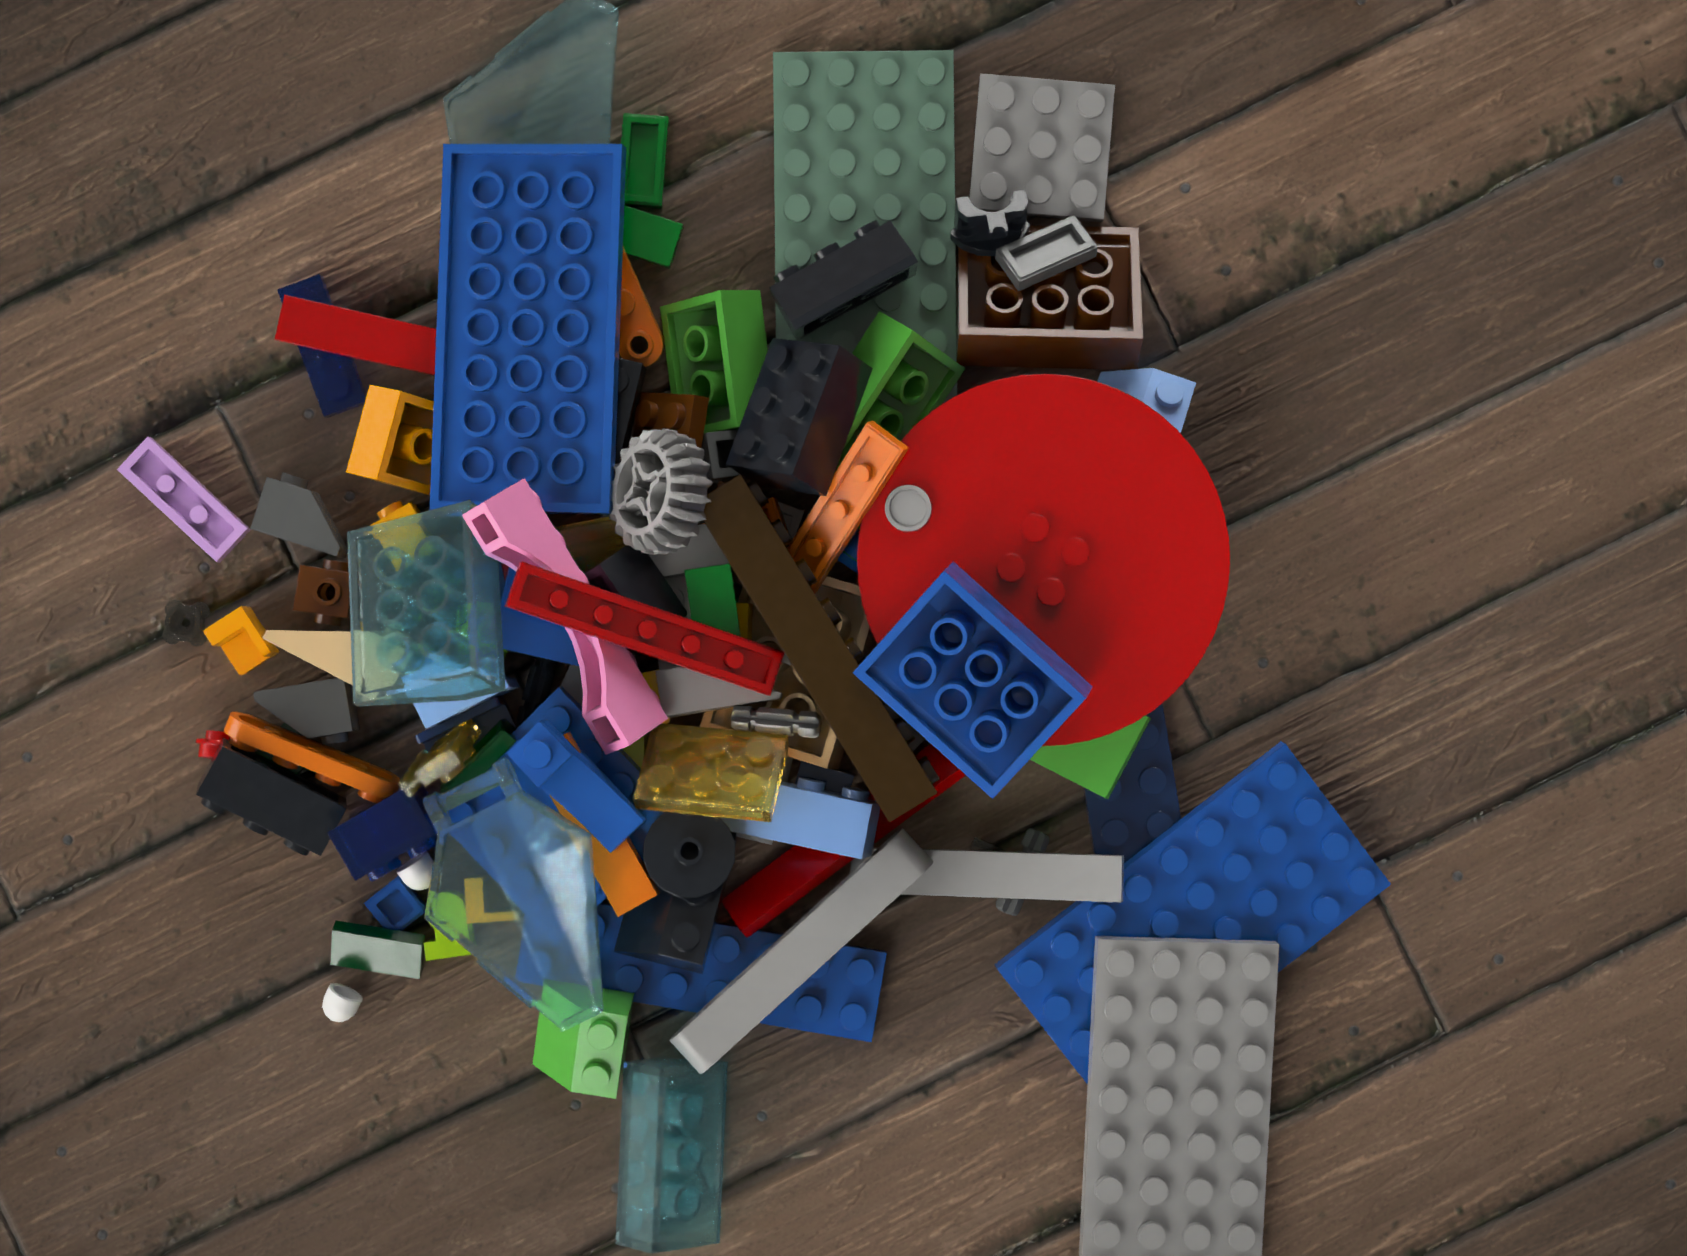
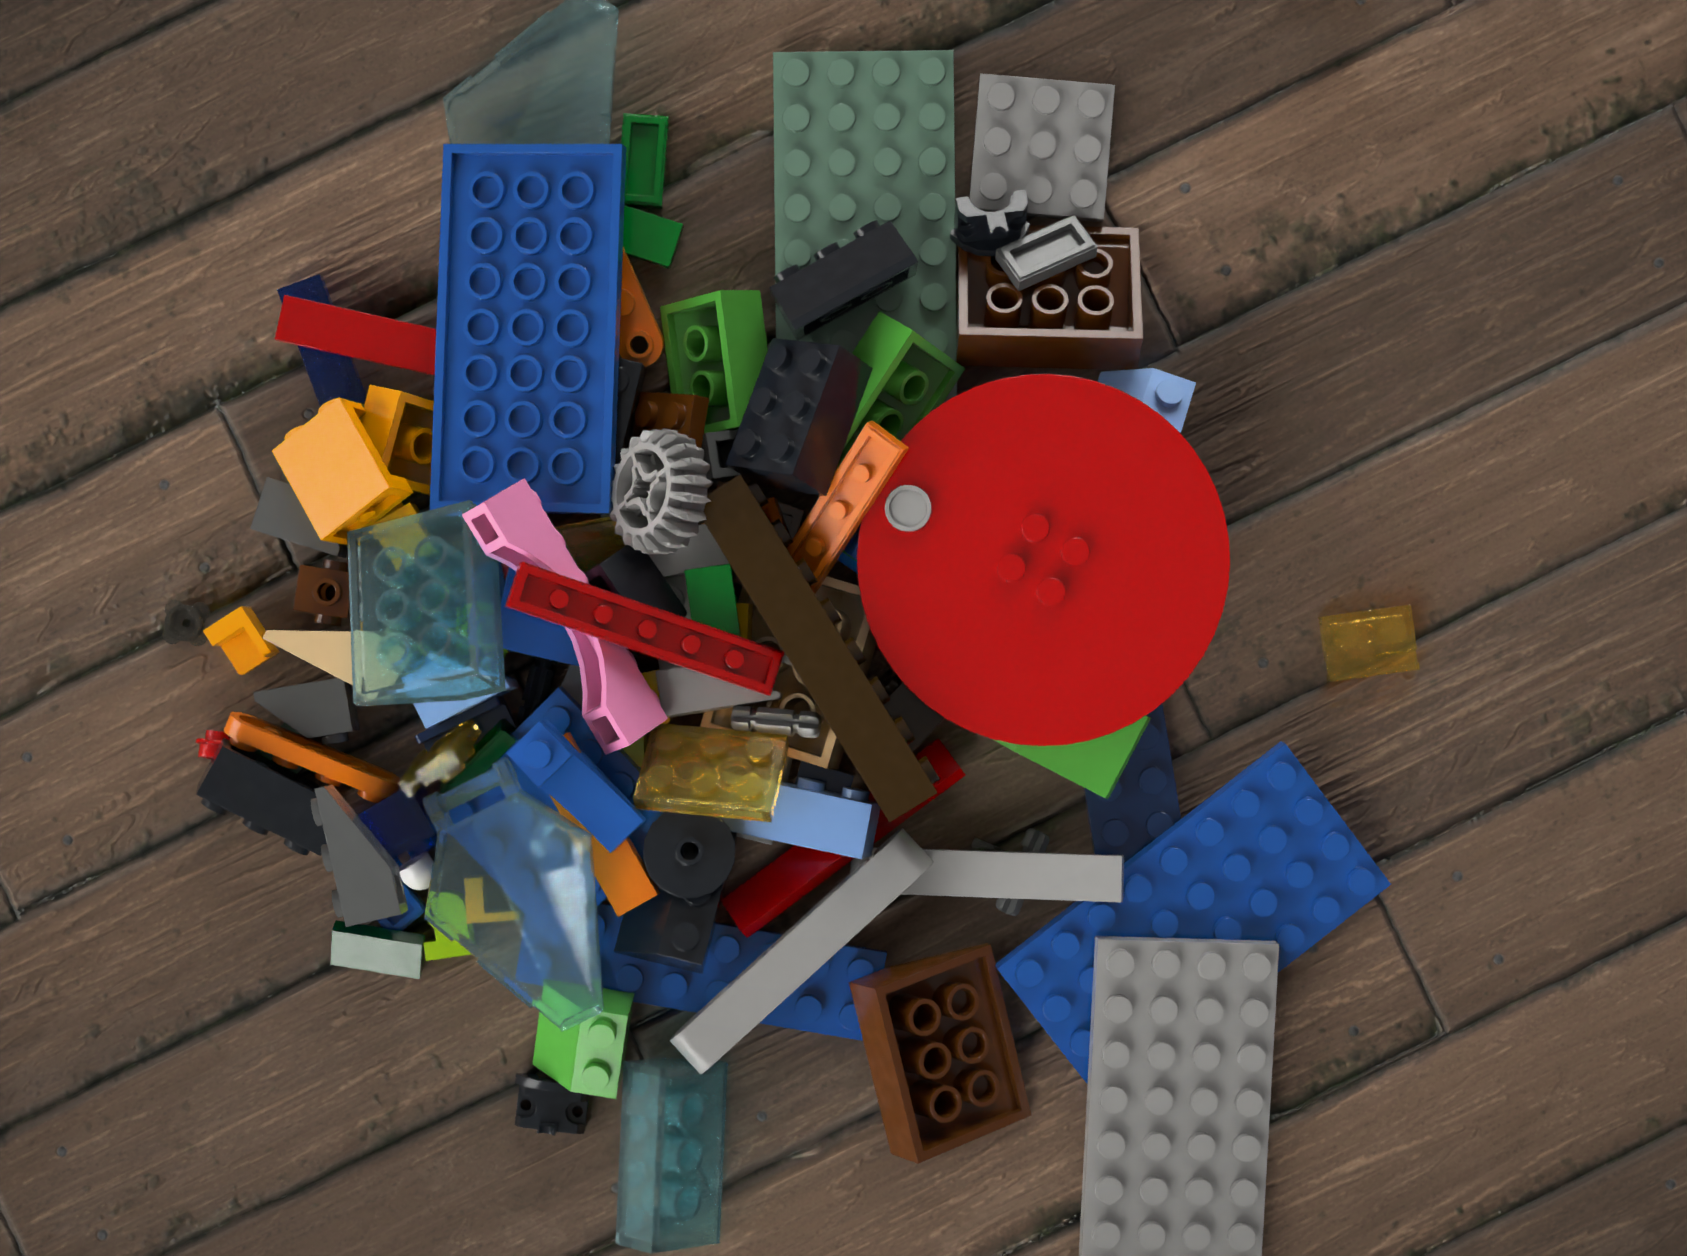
(183, 499): lavender plate -> none
(338, 472): none -> light orange panel
(341, 1002): white hinge -> none
(362, 868): none -> dark grey slope
(551, 1106): none -> black piece
(940, 1051): none -> reddish brown slope
(973, 680): blue slope -> none
(1369, 643): none -> clear yellow plate

